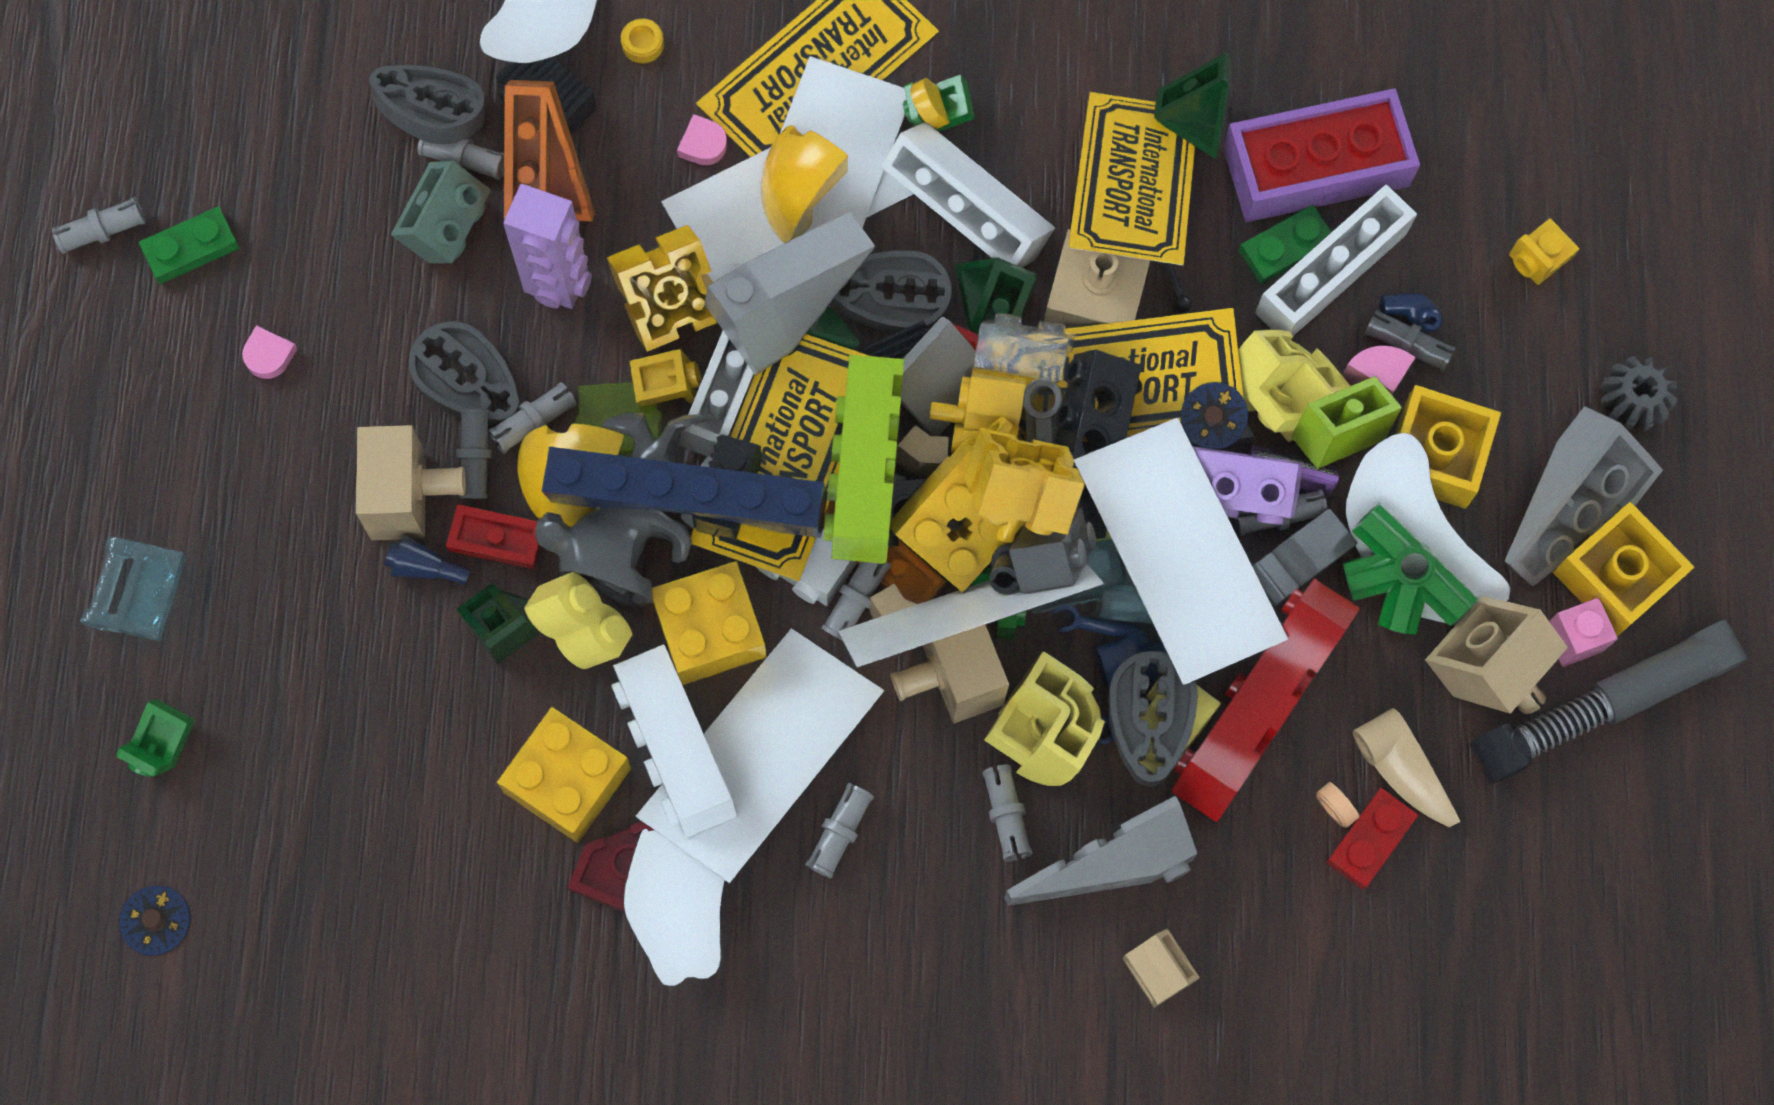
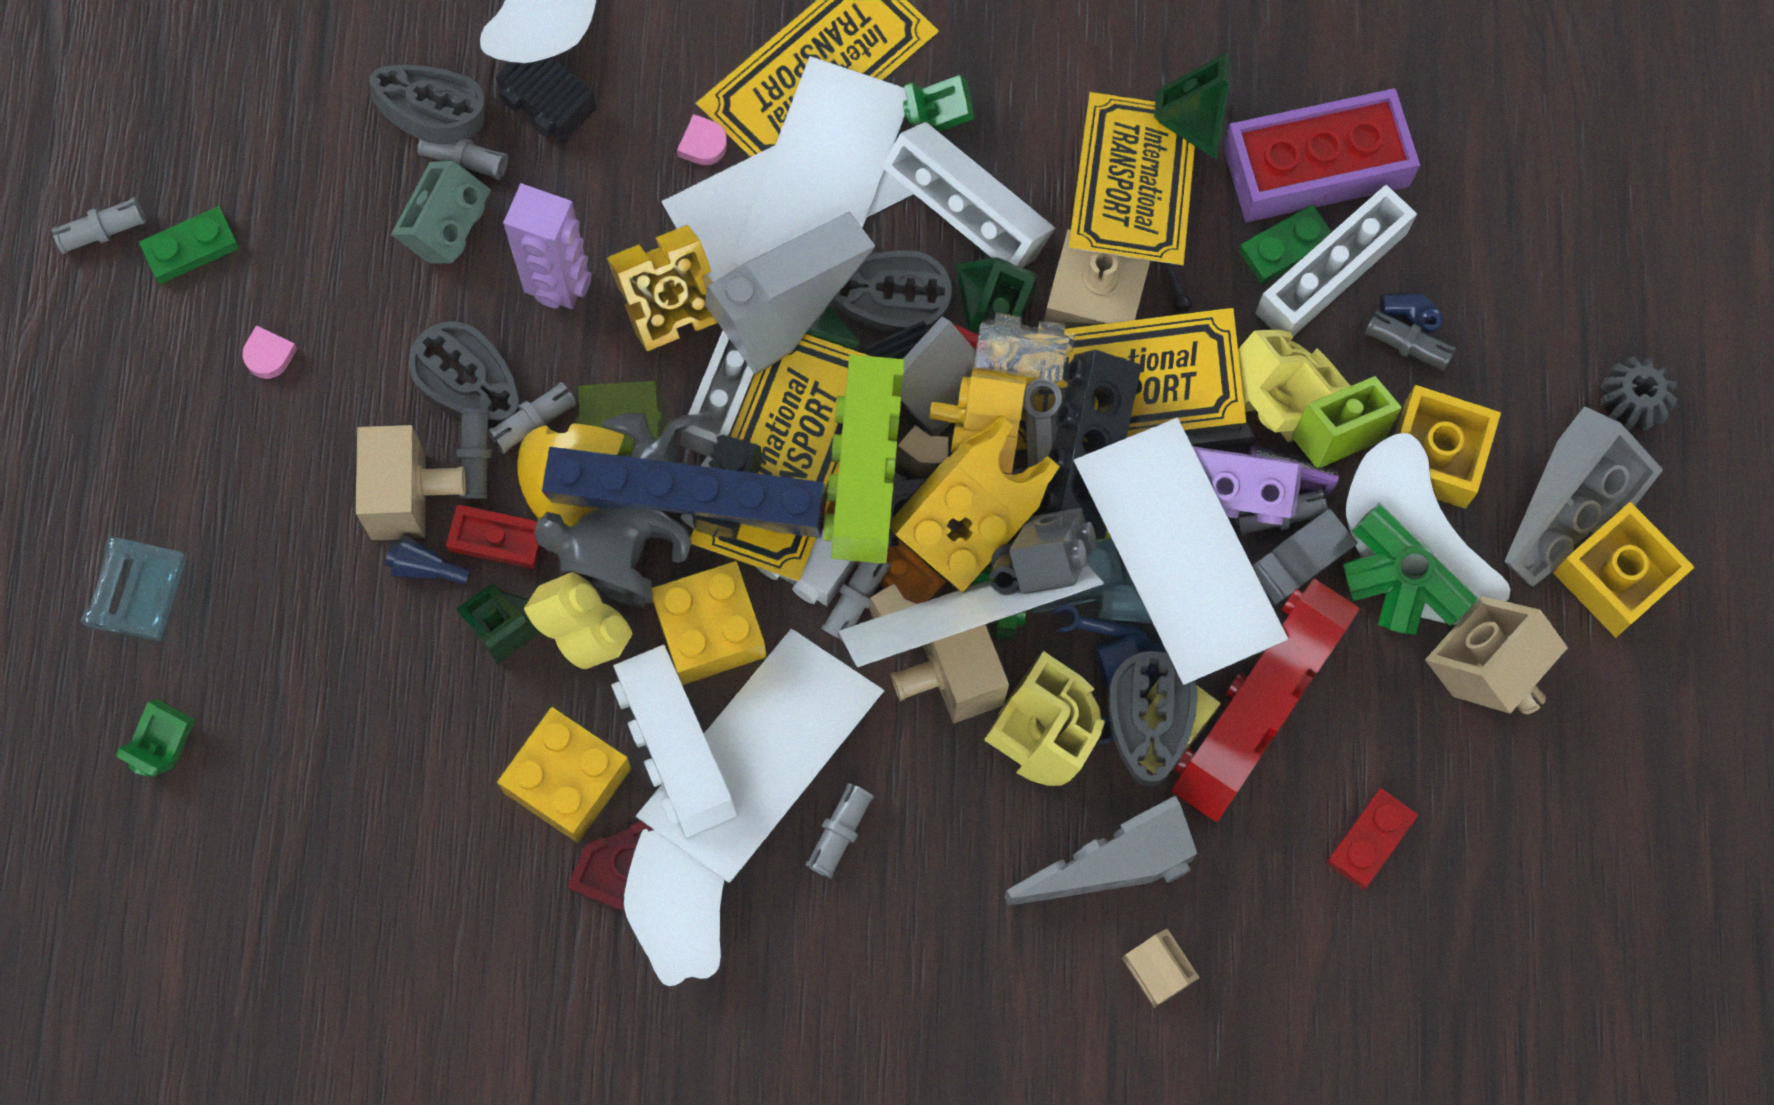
(154, 920): piece -> none
(541, 147): orange wedge -> none
(642, 41): yellow tile -> none
(665, 378): yellow bracket -> none
(797, 177): yellow brick -> none
(929, 103): yellow tile -> none
(1007, 813): light grey pin -> none
(1023, 483): yellow brick -> none
(1214, 415): piece -> none
(1337, 805): light nougat tile -> none
(1384, 362): bright pink brick -> none
(1402, 763): tan piece -> none
(1542, 251): yellow bracket -> none
(1584, 631): bright pink brick -> none
(1613, 699): piece -> none

